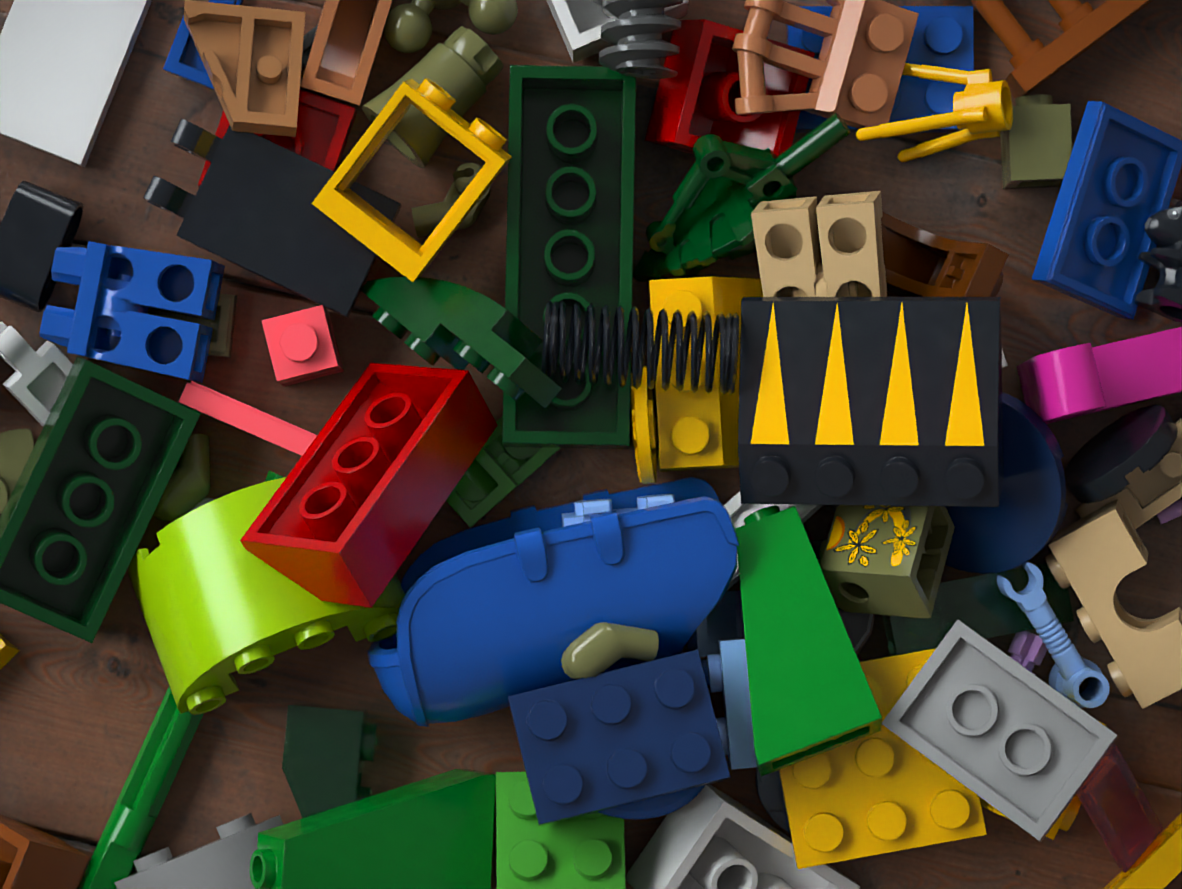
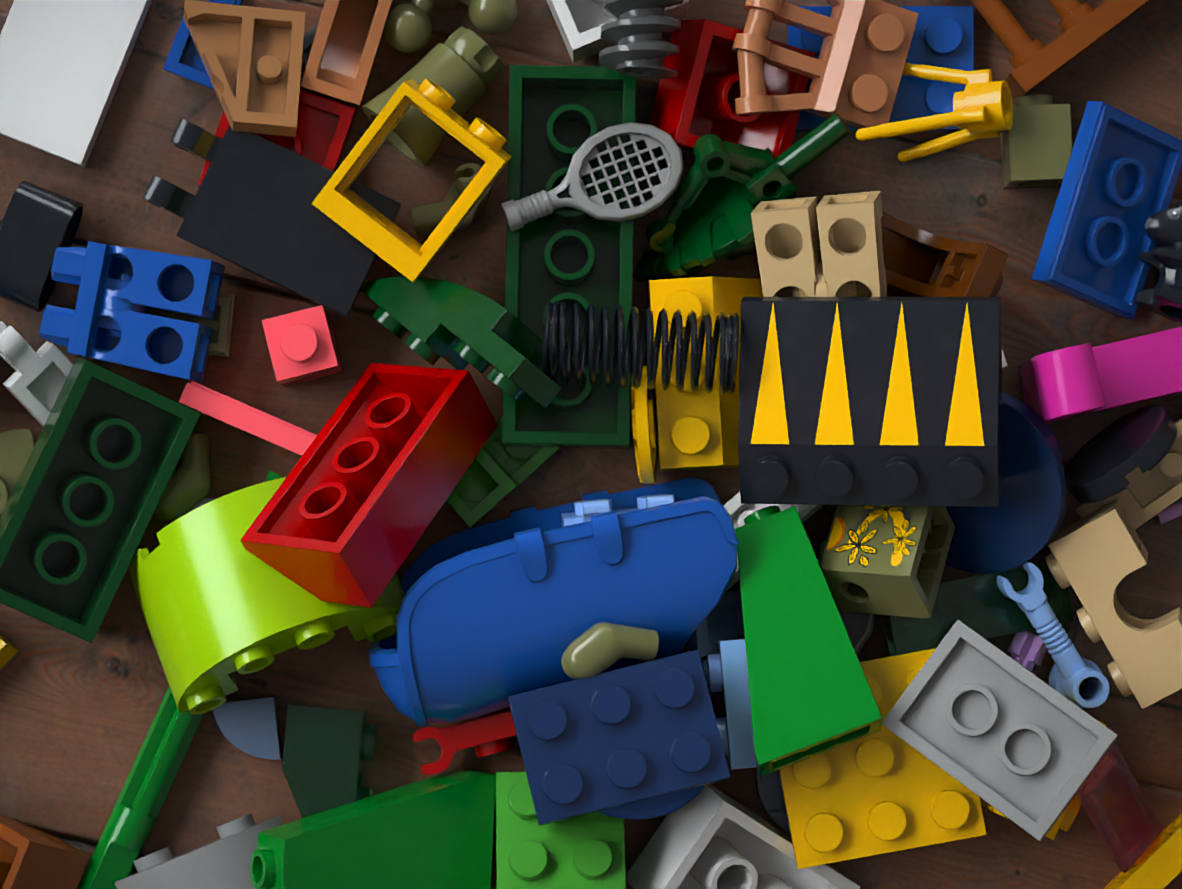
(251, 726): none -> sand blue tile
(486, 733): none -> red plate
(544, 202): none -> light grey piece

